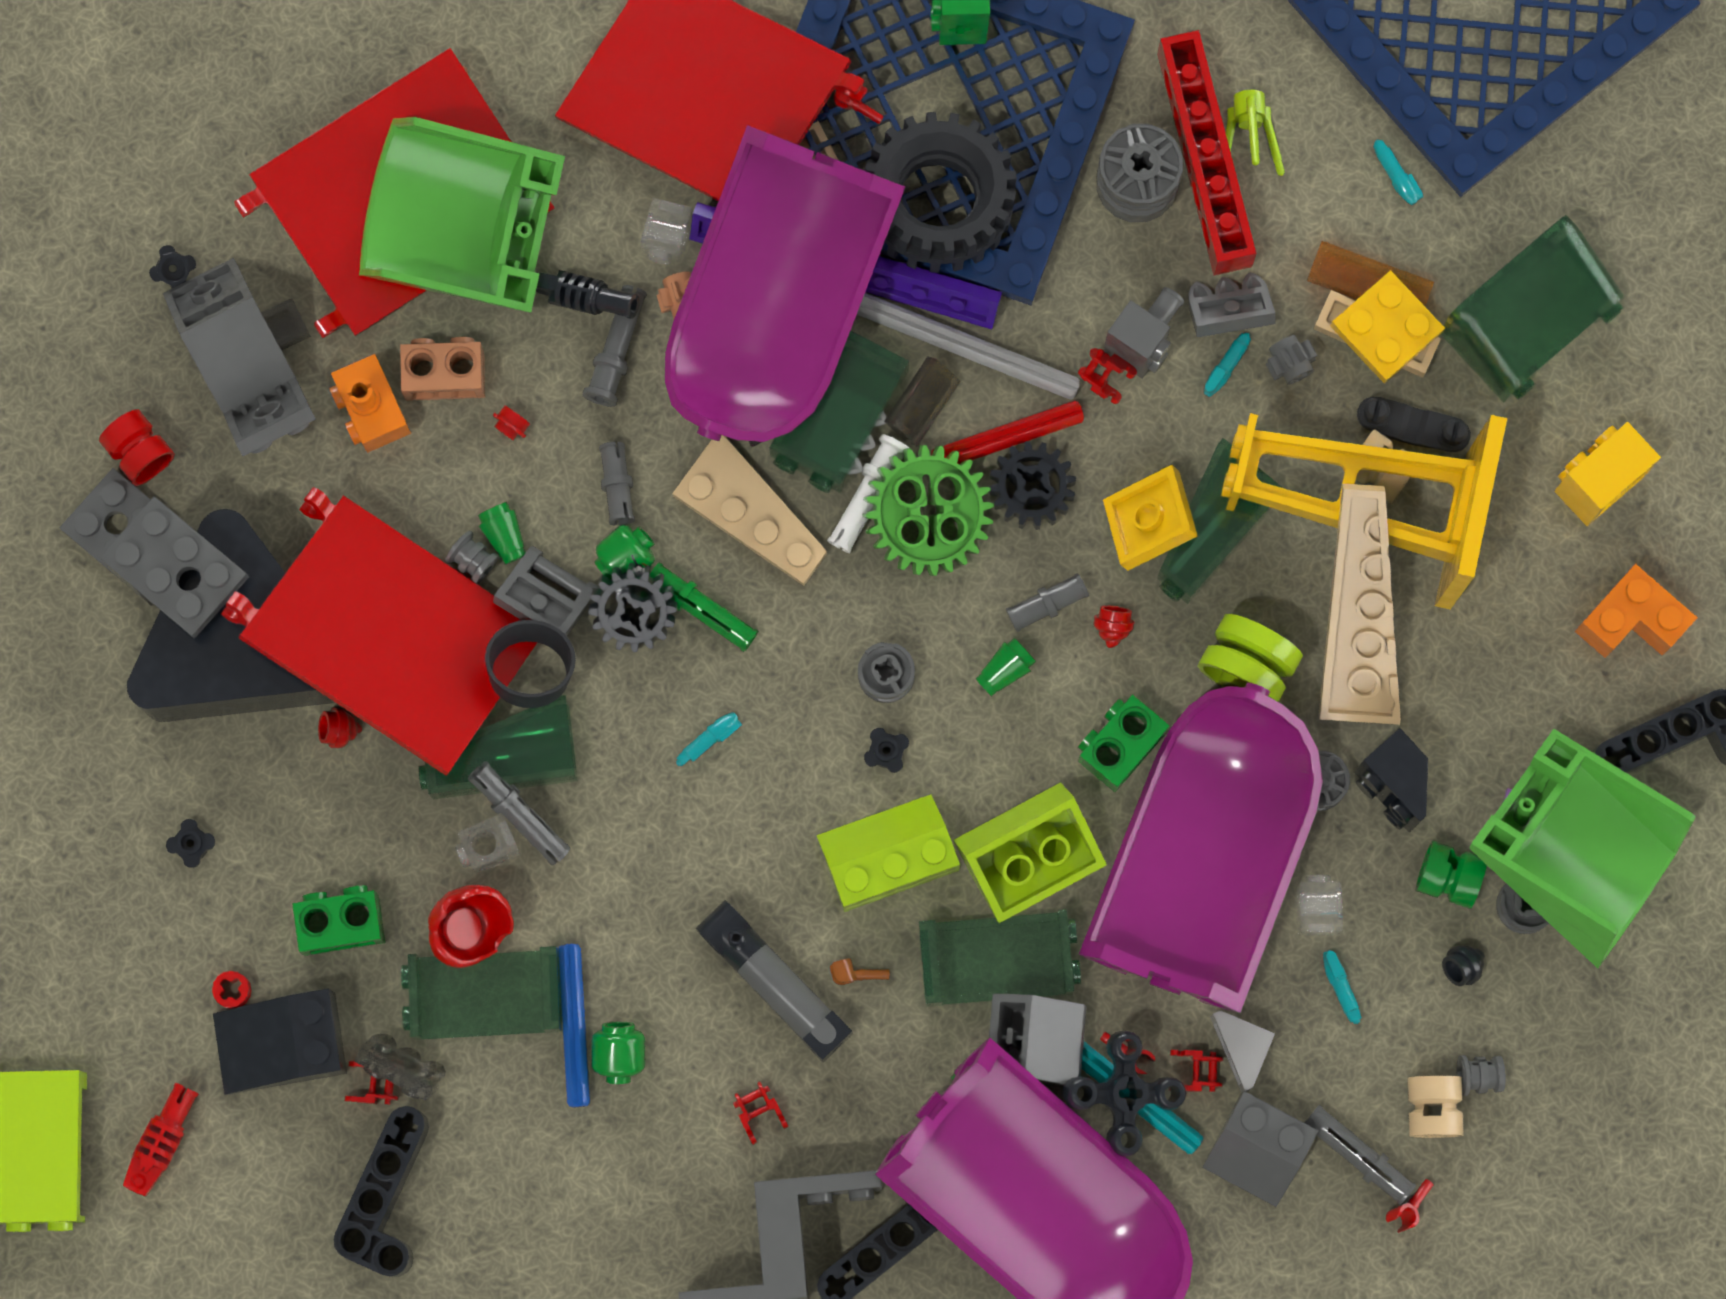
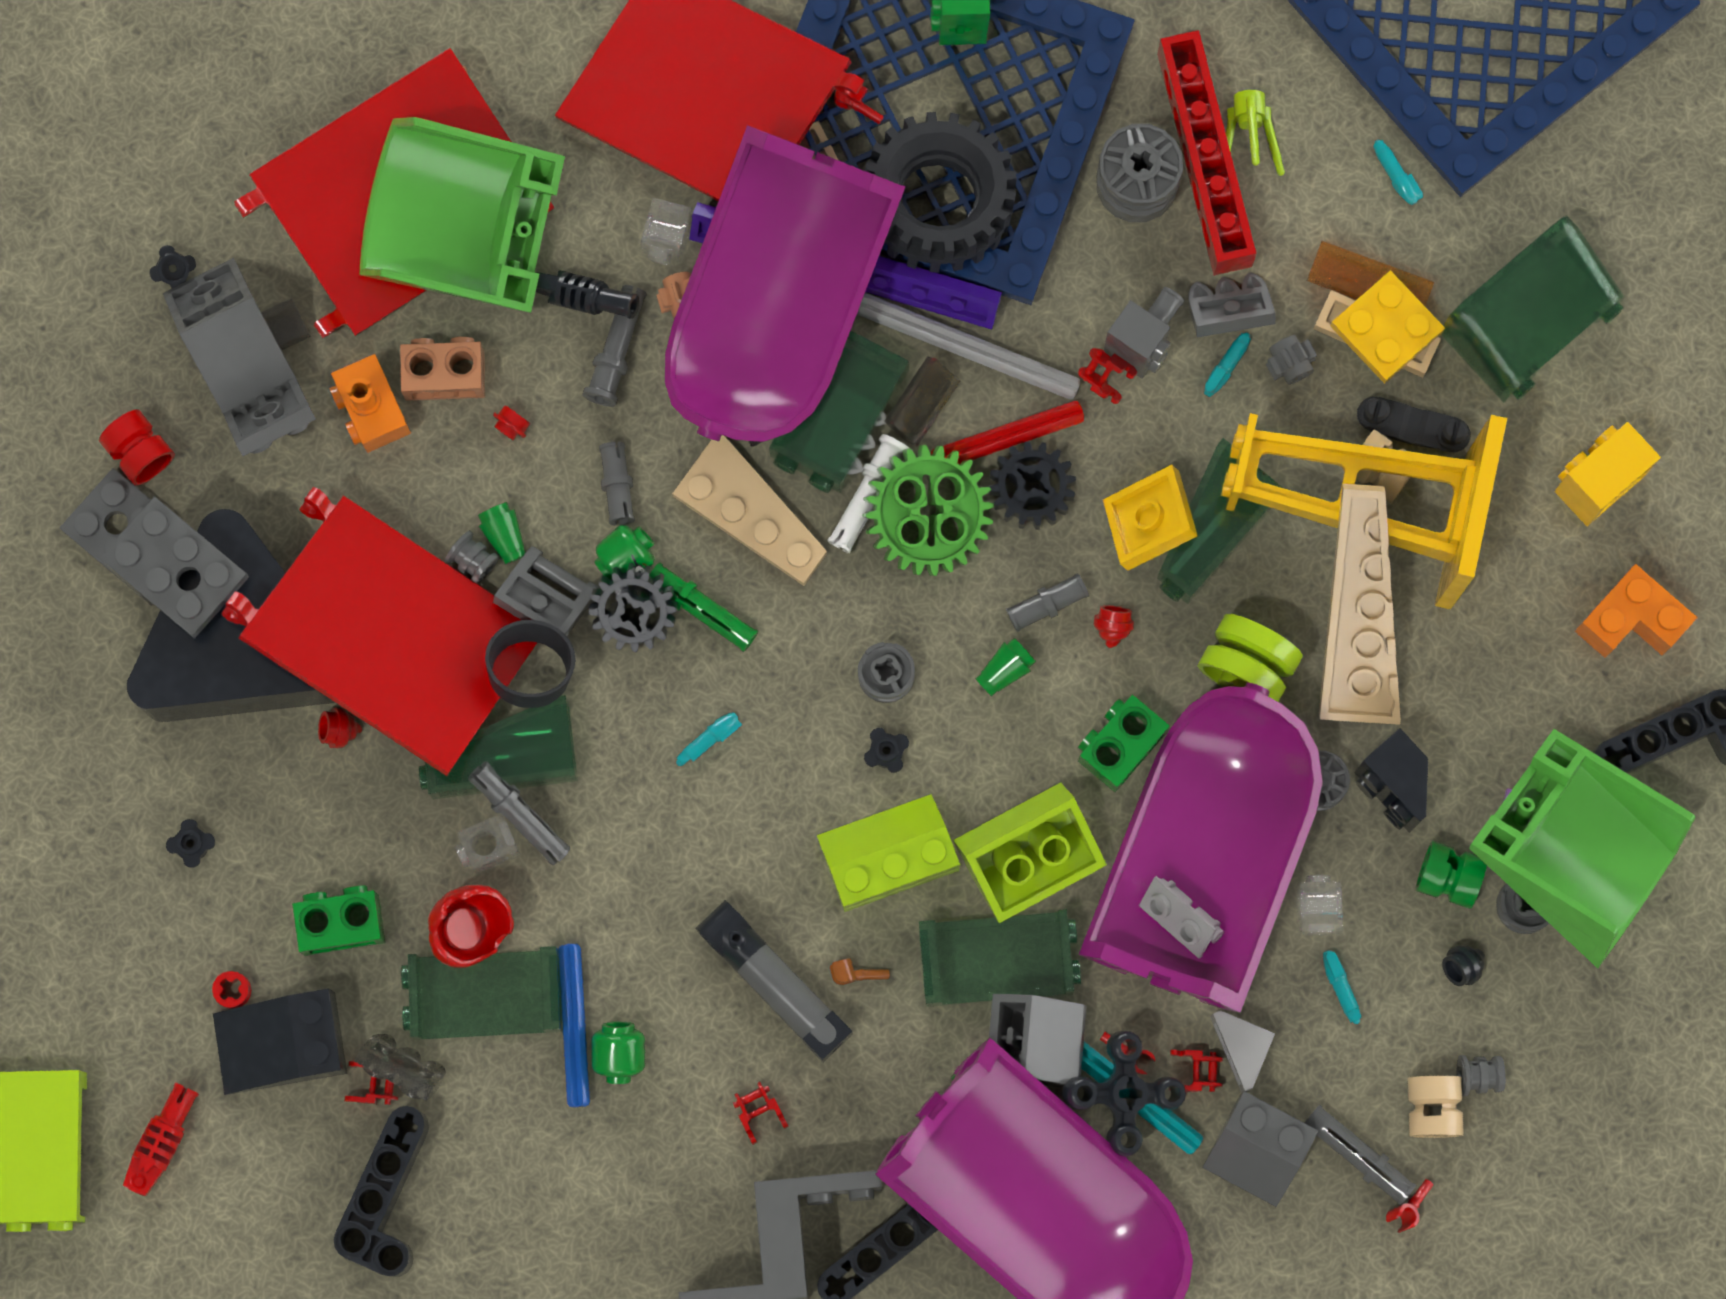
(1174, 913): none -> light grey hinge

